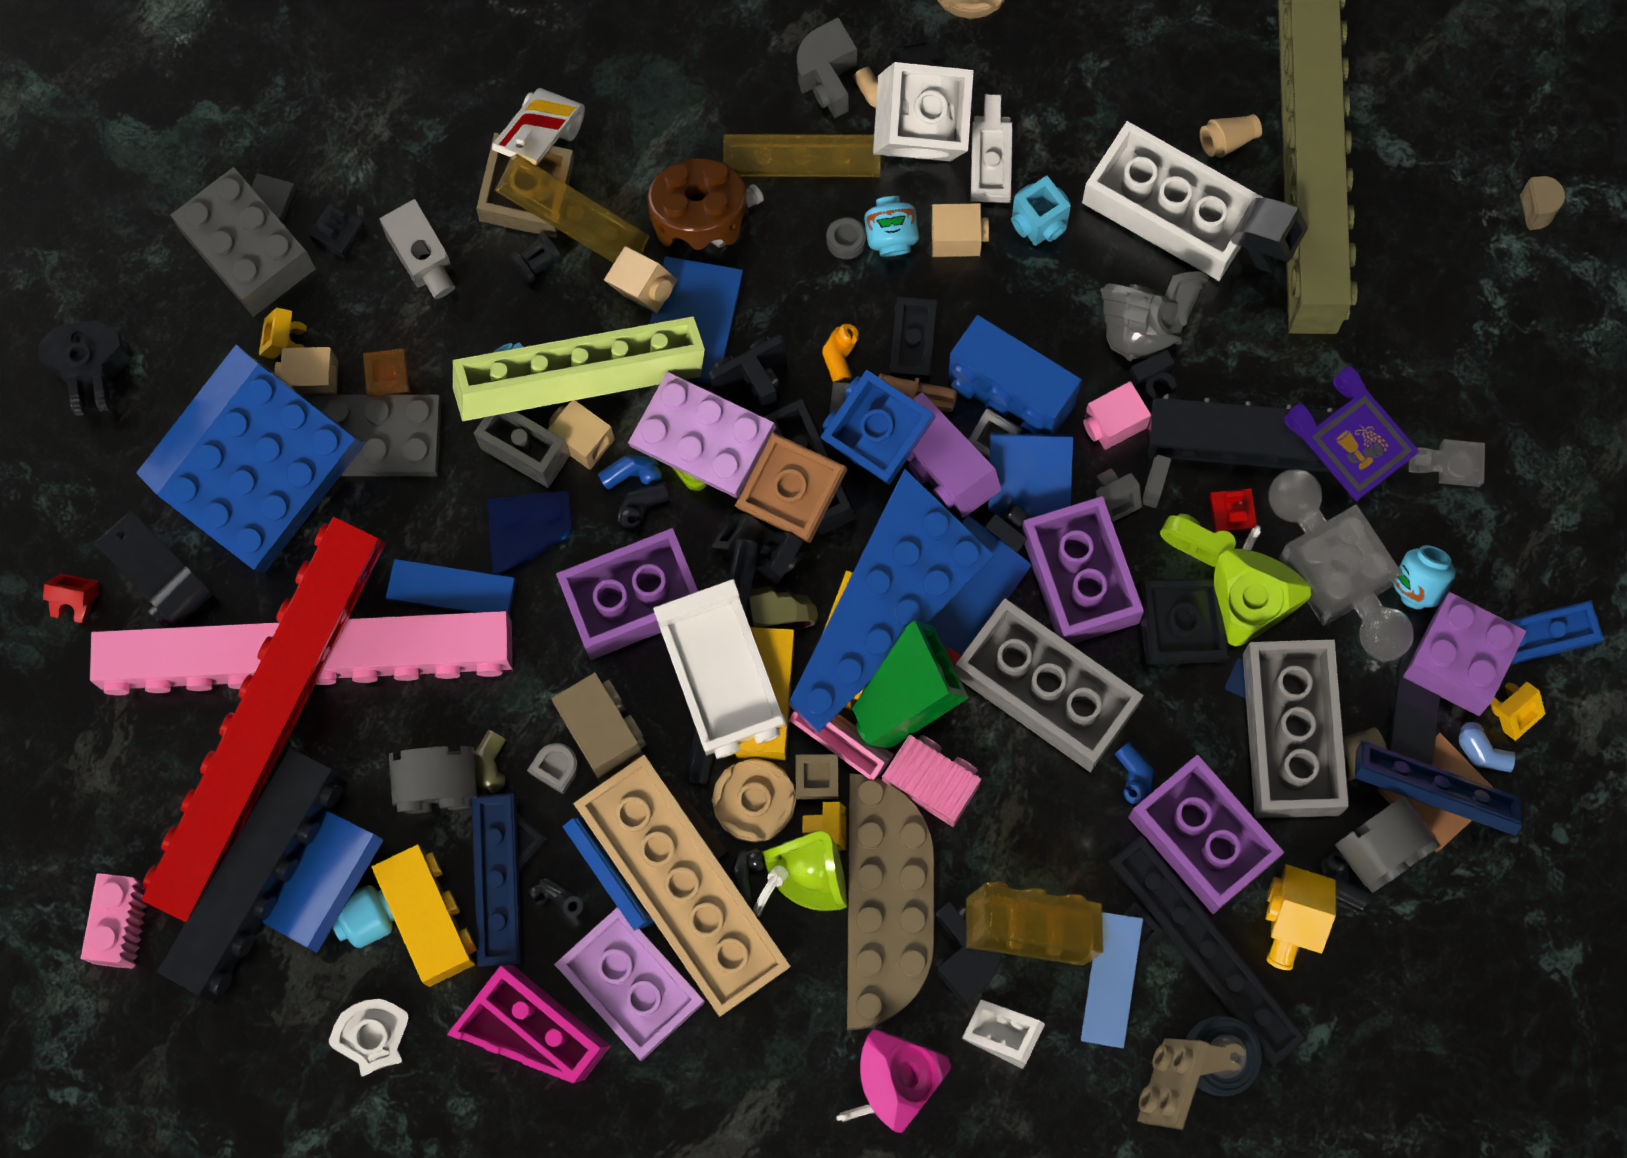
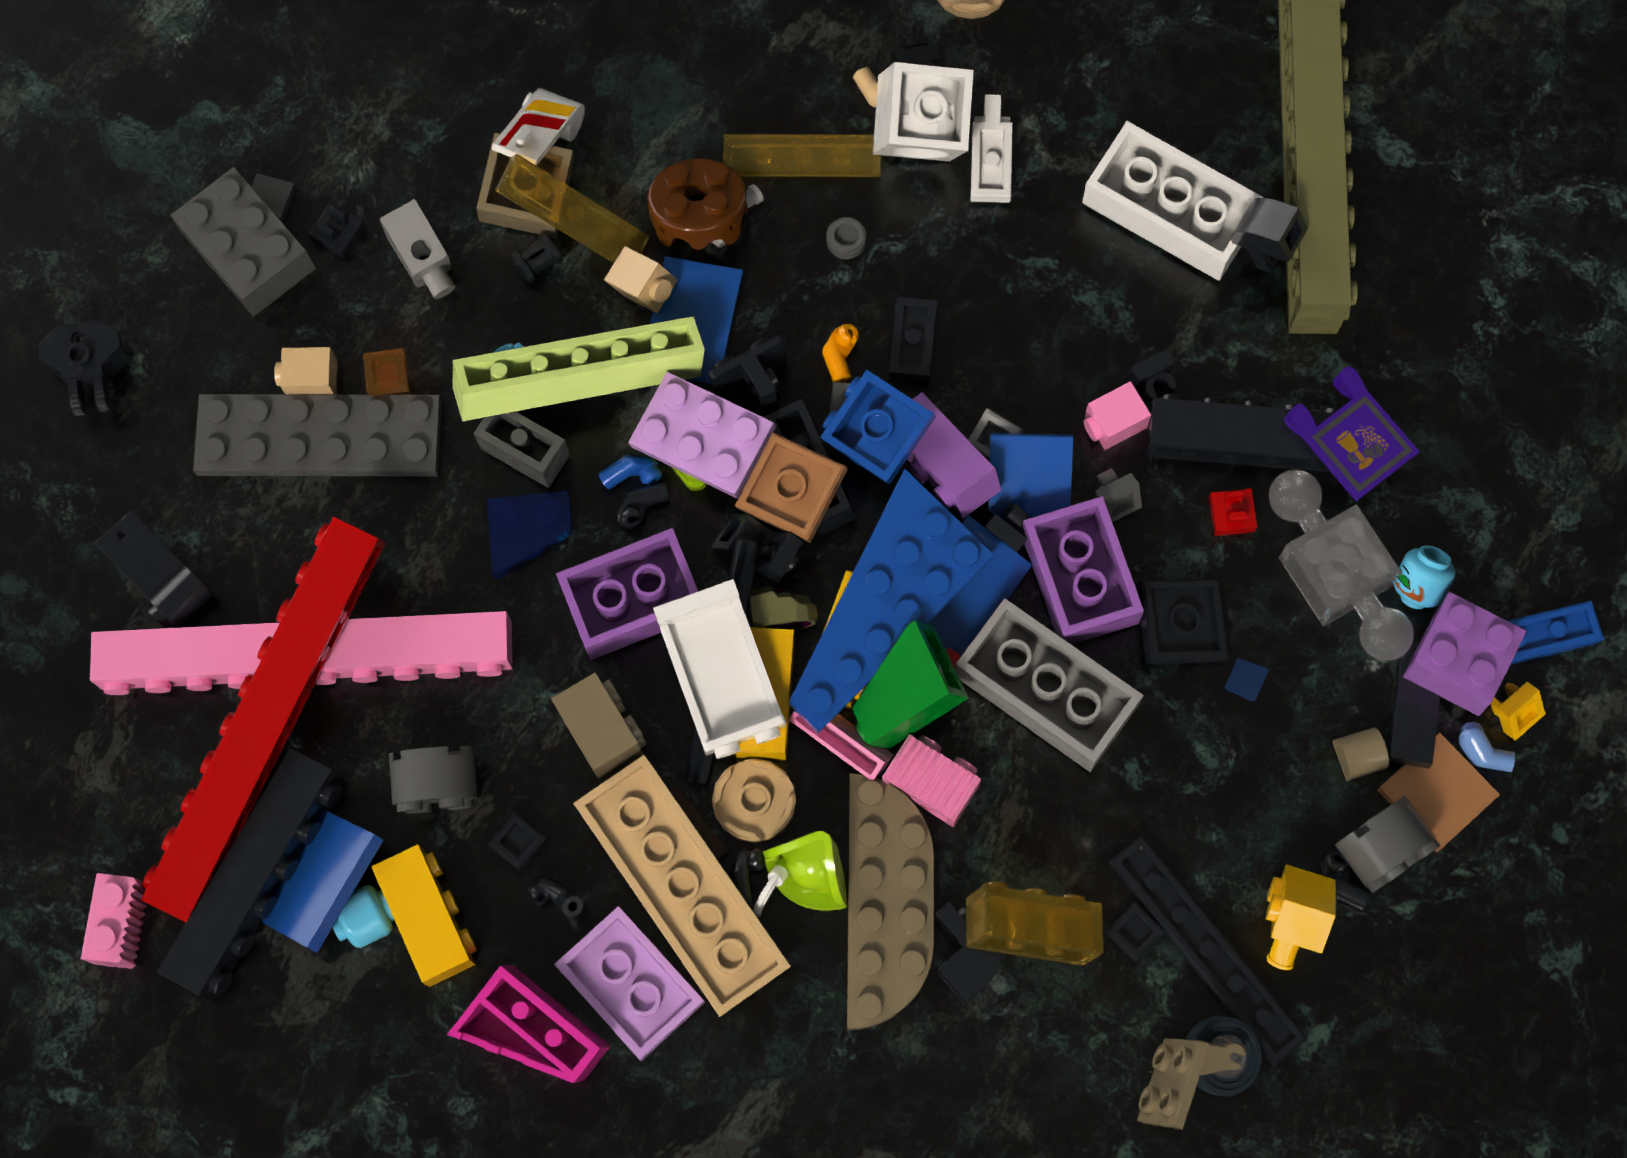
(73, 591): red tile -> none
(249, 460): blue slope -> none
(277, 332): yellow tile -> none
(370, 1034): white animal -> none
(449, 588): blue tile -> none
(485, 765): olive arm -> none
(497, 880): dark blue tile -> none
(555, 766): light grey tile -> none
(583, 433): tan brick -> none
(608, 873): blue tile -> none
(817, 776): dark tan tile -> none
(820, 61): dark grey brick -> none
(833, 822): yellow tile -> none
(891, 226): medium azure head -> none
(897, 1078): dark pink hat -> none
(941, 397): medium nougat axle -> none
(958, 230): tan brick -> none
(1003, 1032): white slope -> none
(1012, 379): blue brick -> none
(1040, 211): medium azure brick -> none
(1112, 982): medium blue tile -> none
(1140, 774): blue arm -> none
(1146, 321): dark grey head -> none
(1156, 481): dark grey tile -> none
(1188, 536): lime plate -> none
(1205, 834): medium lavender brick -> none
(1228, 134): tan cone -> none
(1255, 591): lime hat -> none
(1295, 729): light grey brick -> none
(1438, 788): dark blue tile -> none
(1456, 461): clear plate -> none
(1541, 201): dark tan brick -> none

